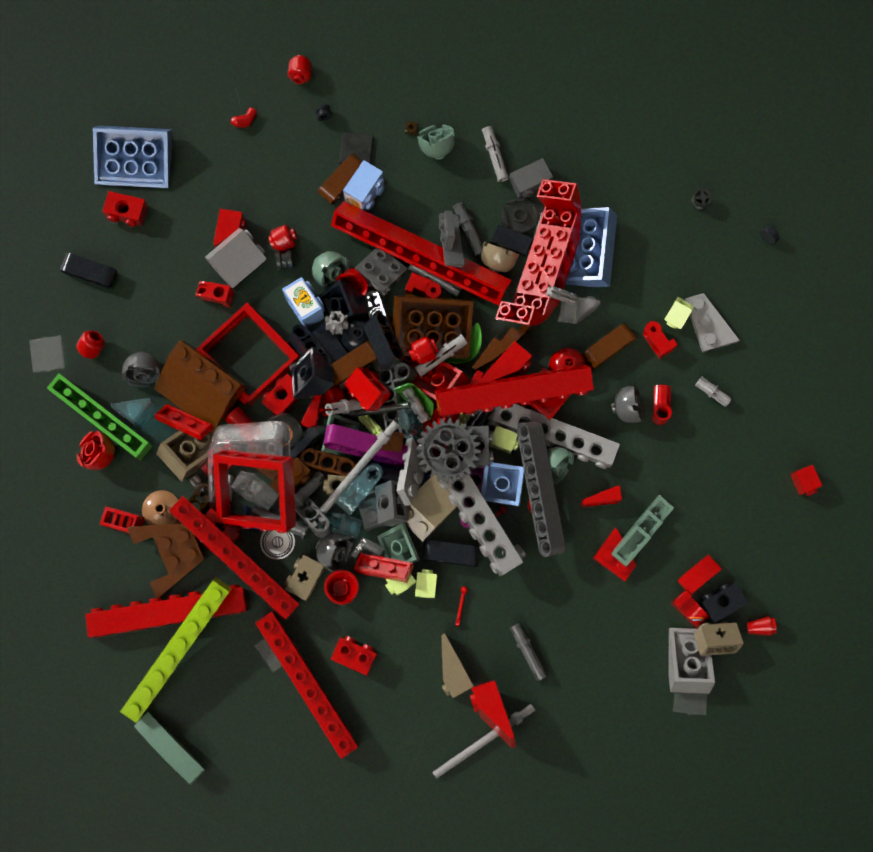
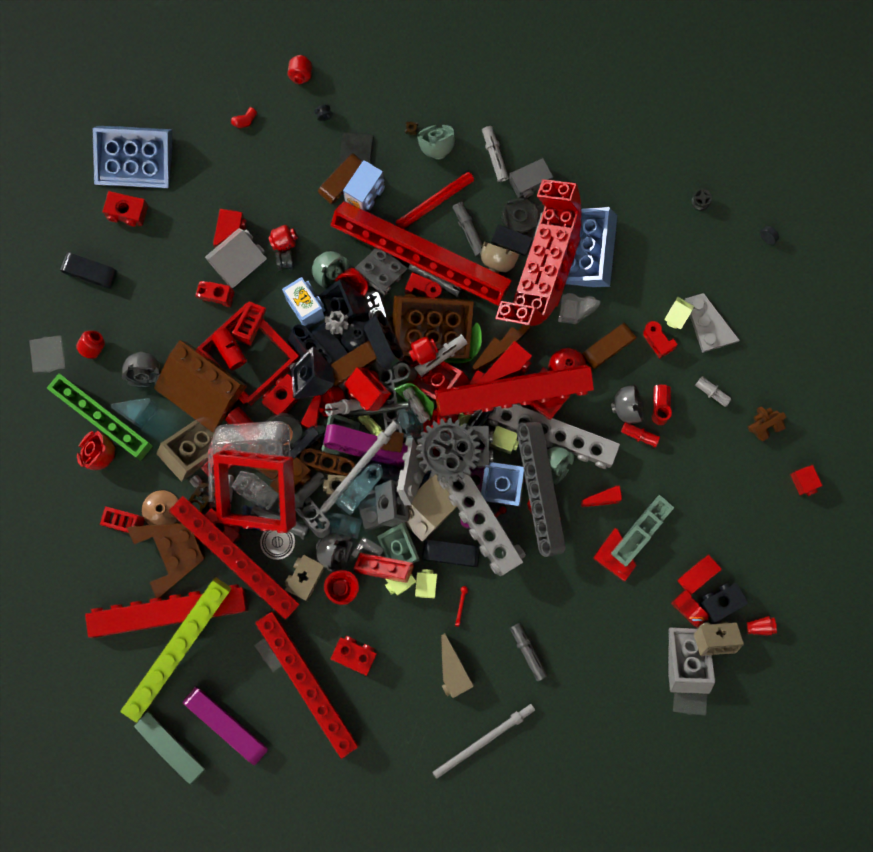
(183, 422): red tile -> none
(225, 725): none -> magenta beam
(229, 349): none -> red pin
(248, 339): none -> red slope
(435, 200): none -> red axle
(451, 239): dark grey bracket -> none
(491, 709): red slope -> none
(561, 295): light grey axle -> none
(640, 434): none -> red axle
(766, 419): none -> reddish brown hips

